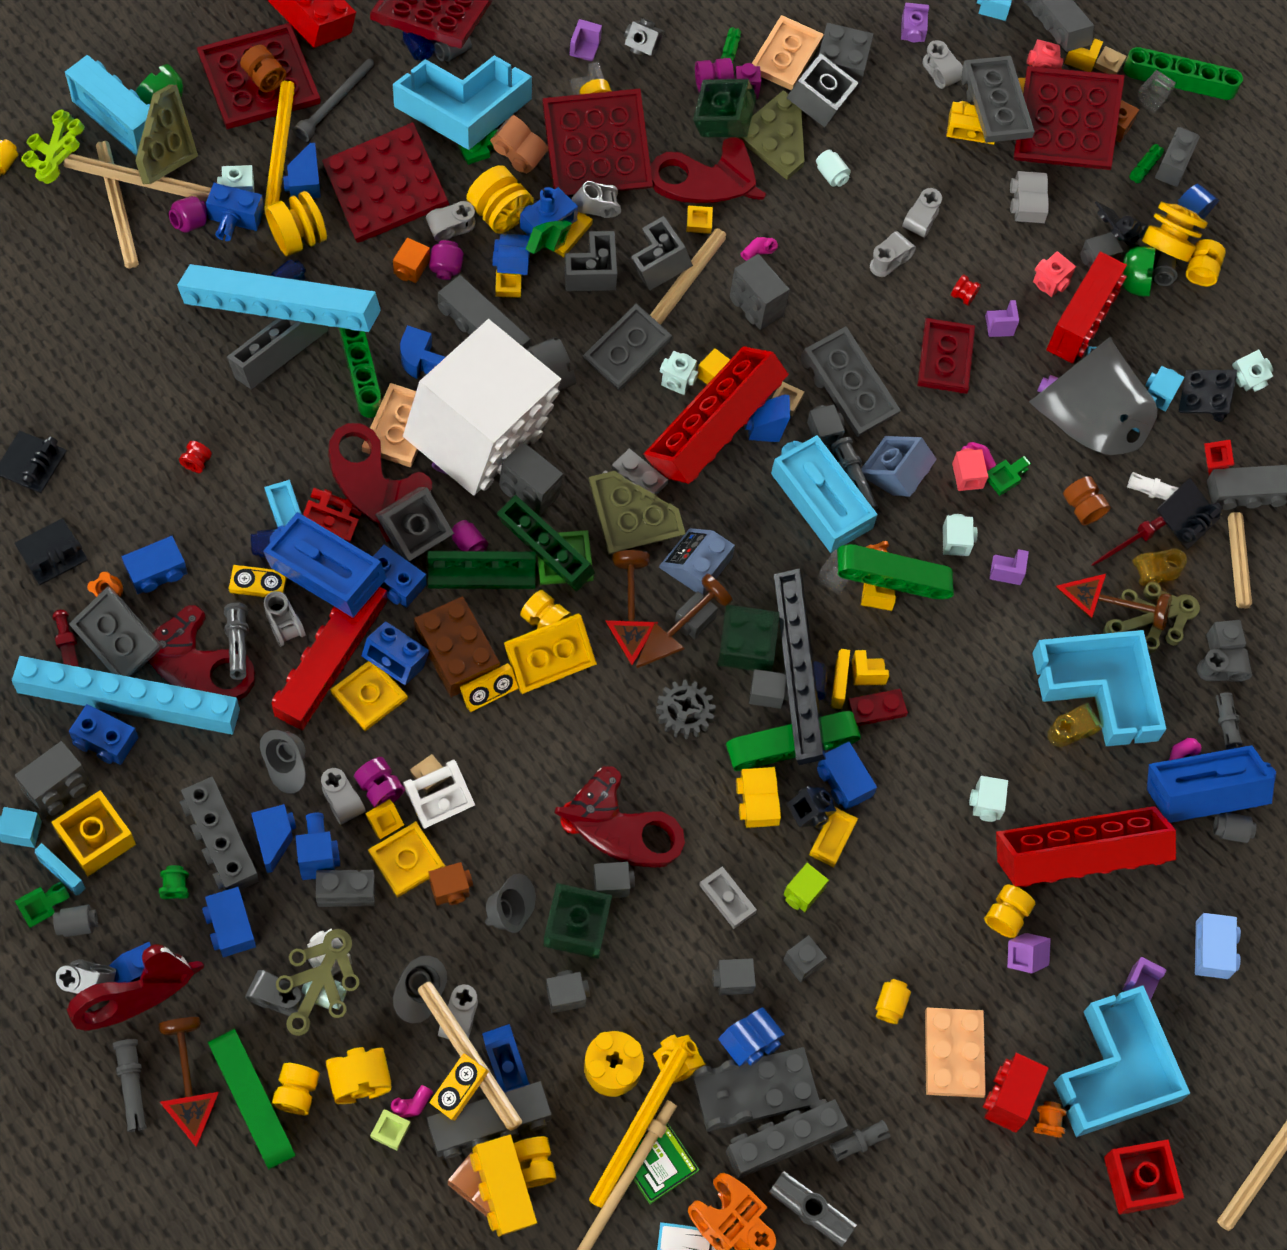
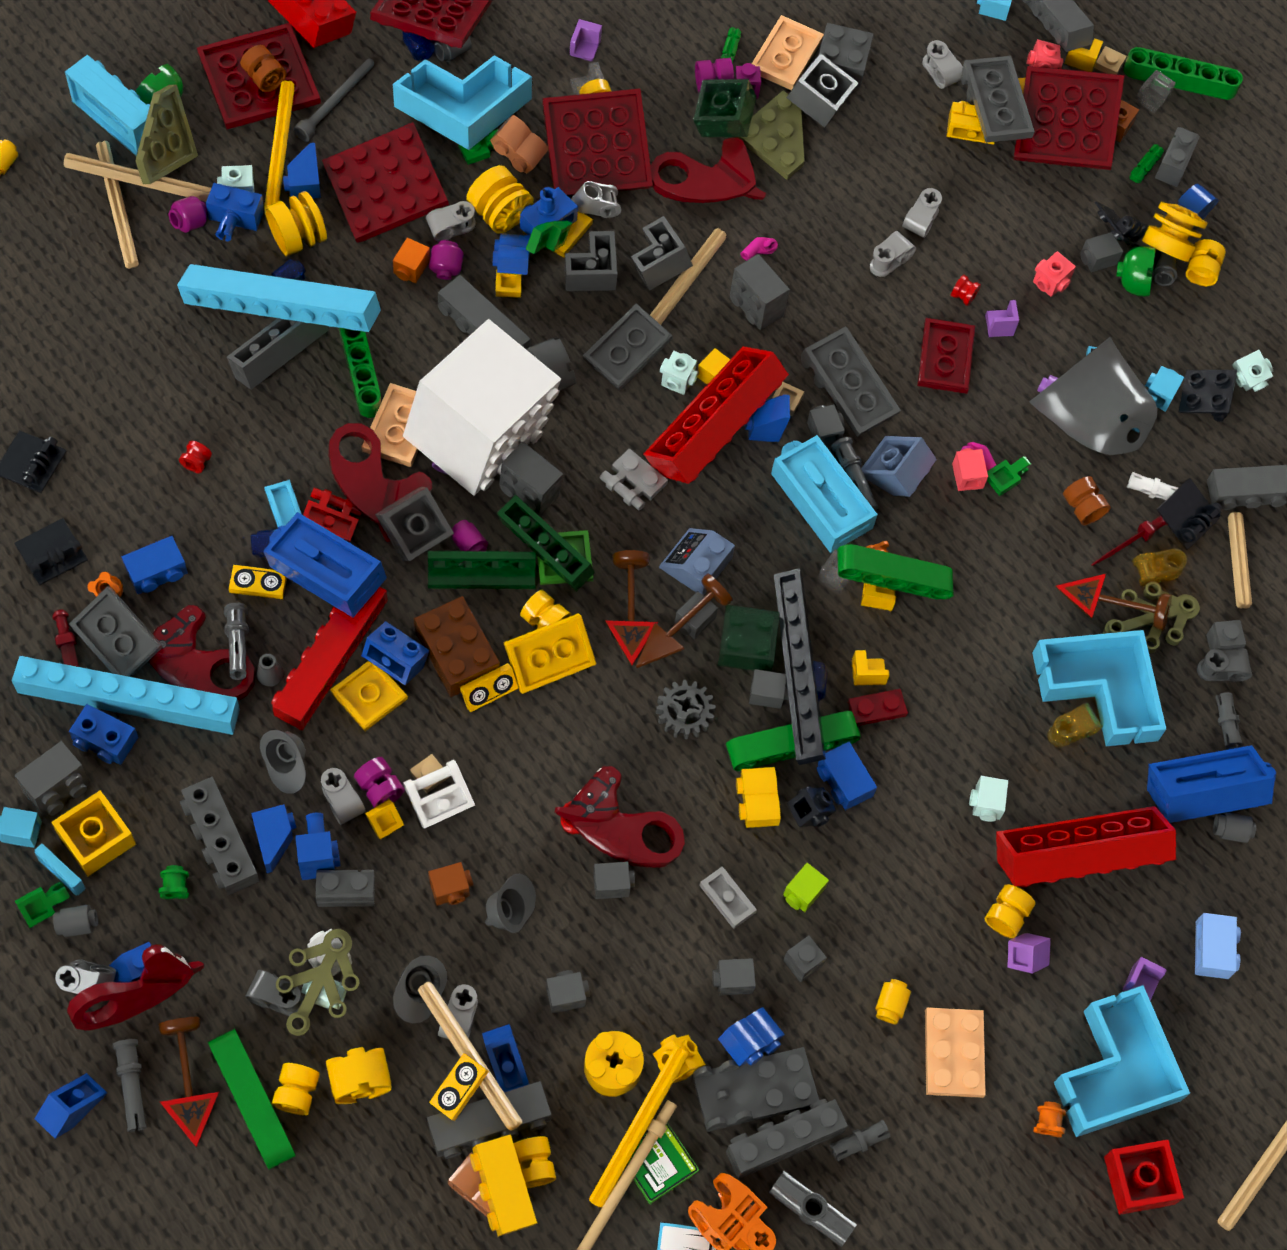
(48, 170): lime plant -> none
(69, 1105): none -> blue slope
(229, 922): blue brick -> none
(269, 671): none -> dark grey cone
(283, 622): light grey piece -> none
(390, 1129): yellowish green plate -> none
(403, 579): blue brick -> none
(405, 859): yellow tile -> none
(412, 1107): dark pink arm -> none
(416, 352): blue brick -> none
(577, 920): clear green brick -> none
(632, 514): olive plate -> none
(649, 42): brick -> none
(699, 219): yellow plate -> none
(833, 168): light aqua brick -> none
(833, 837): yellow tile -> none
(840, 679): yellow tile -> none
(914, 22): medium lavender brick -> none
(958, 535): light aqua brick -> none
(1009, 569): medium lavender panel -> none
(1016, 1092): red brick -> none
(1030, 196): light grey brick -> none
(1088, 308): red piece -> none
(1184, 748): dark pink arm -> none
(1219, 455): red brick -> none

